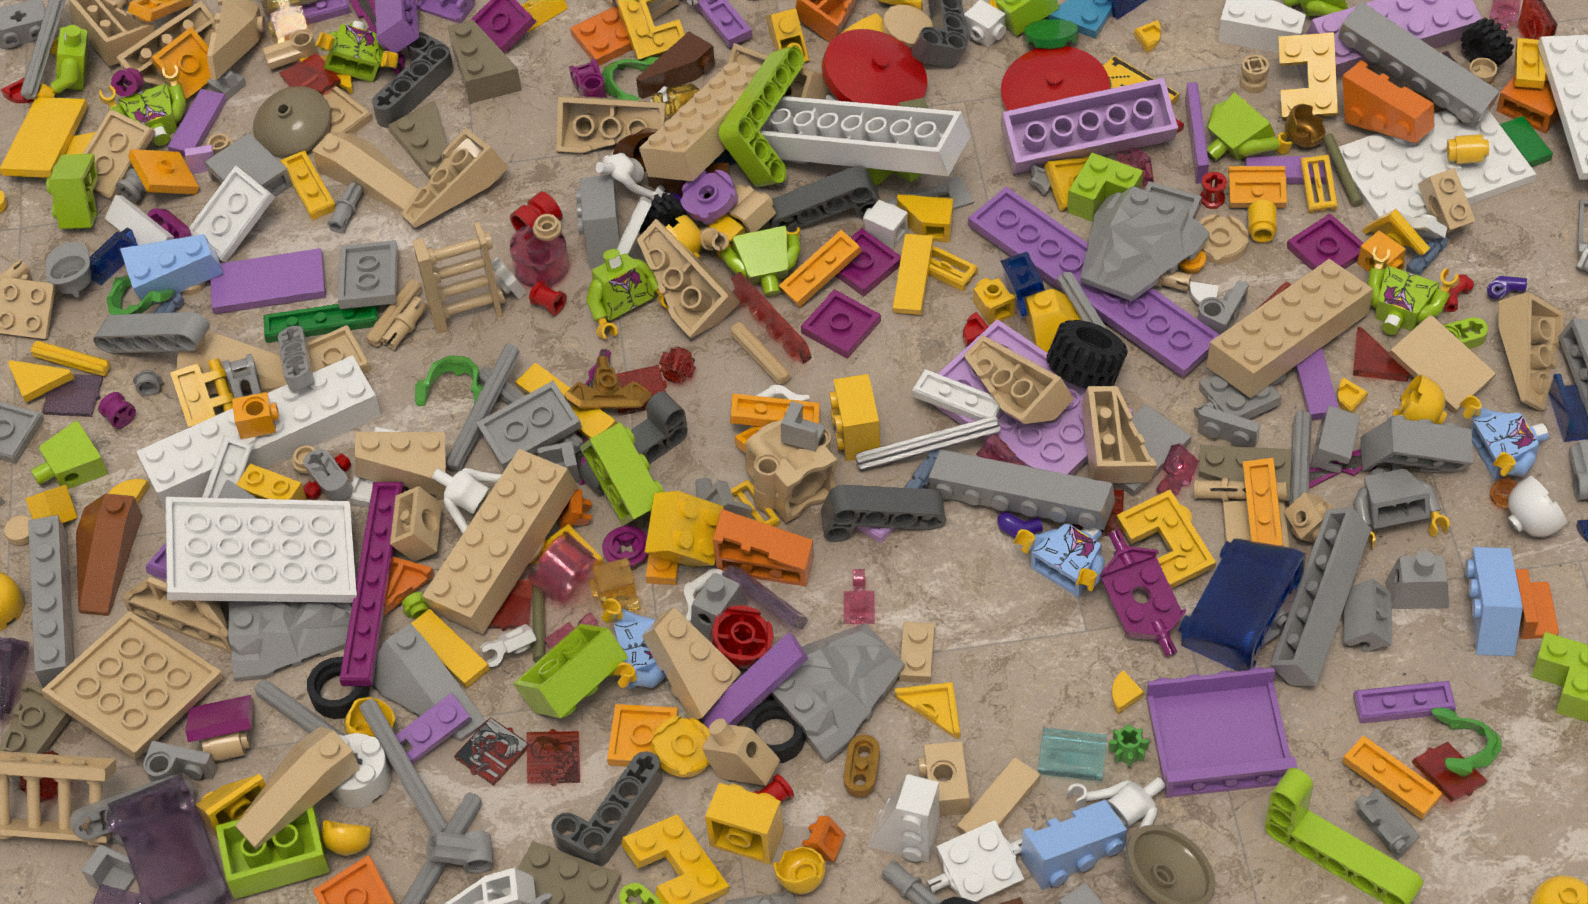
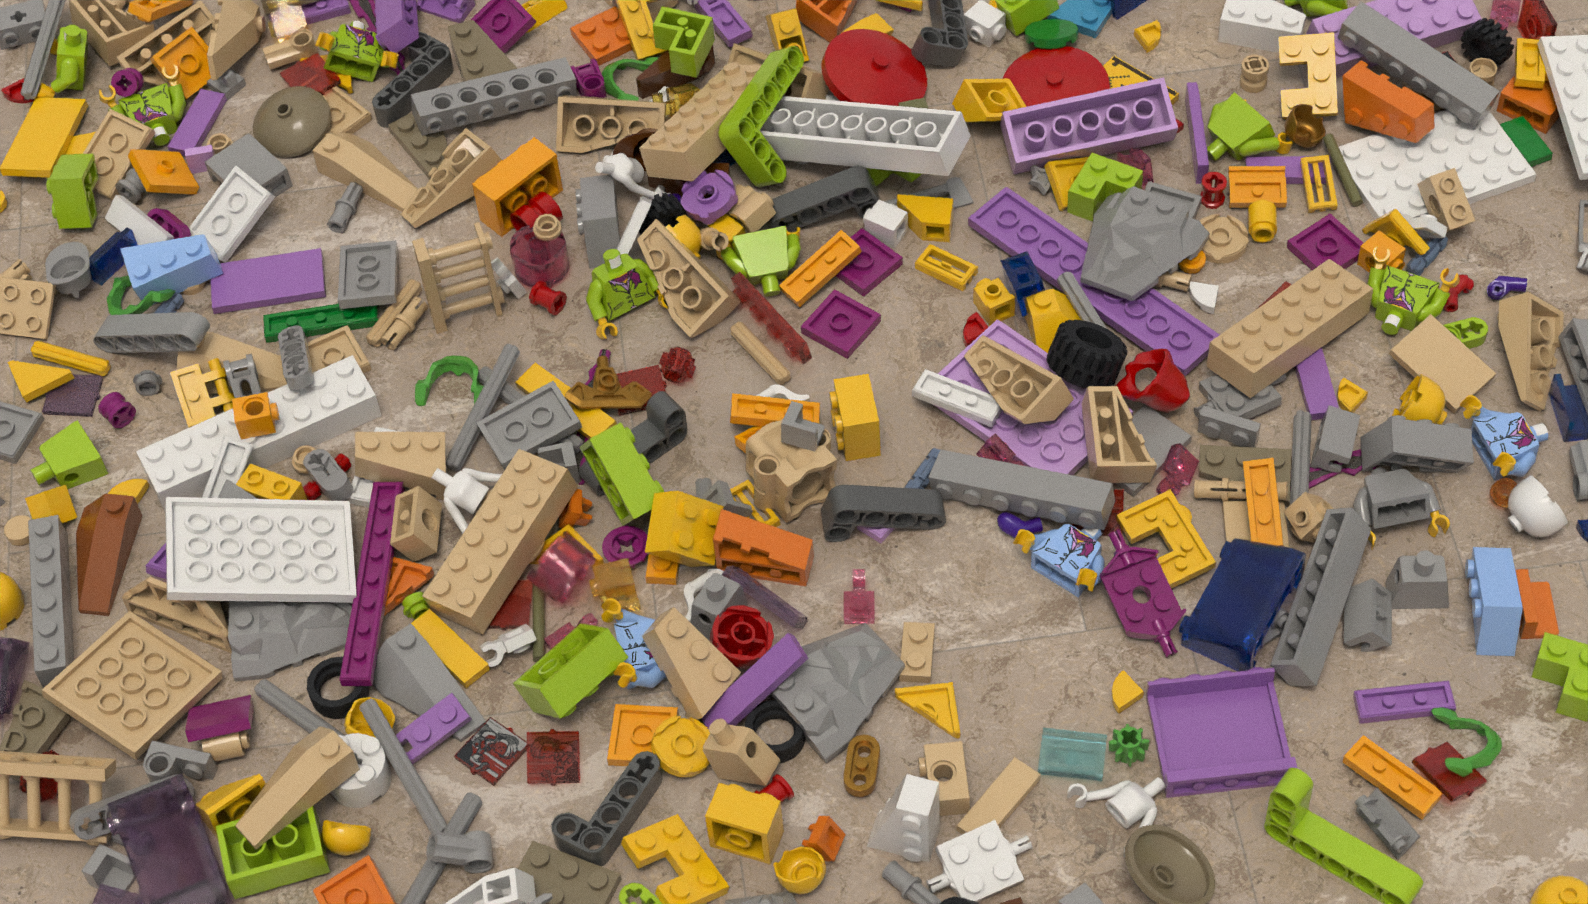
(308, 185): yellow tile -> none
(492, 96): none -> light grey brick
(515, 182): none -> light orange brick
(686, 38): none -> lime brick
(905, 23): tan tile -> none
(913, 274): yellow tile -> none
(928, 443): light grey axle -> none
(986, 99): none -> yellow slope
(1072, 844): light blue wedge -> none
(1167, 390): none -> red piece
(1223, 313): light grey plate -> none
(1374, 361): clear red tile -> none
(1467, 149): yellow brick -> none

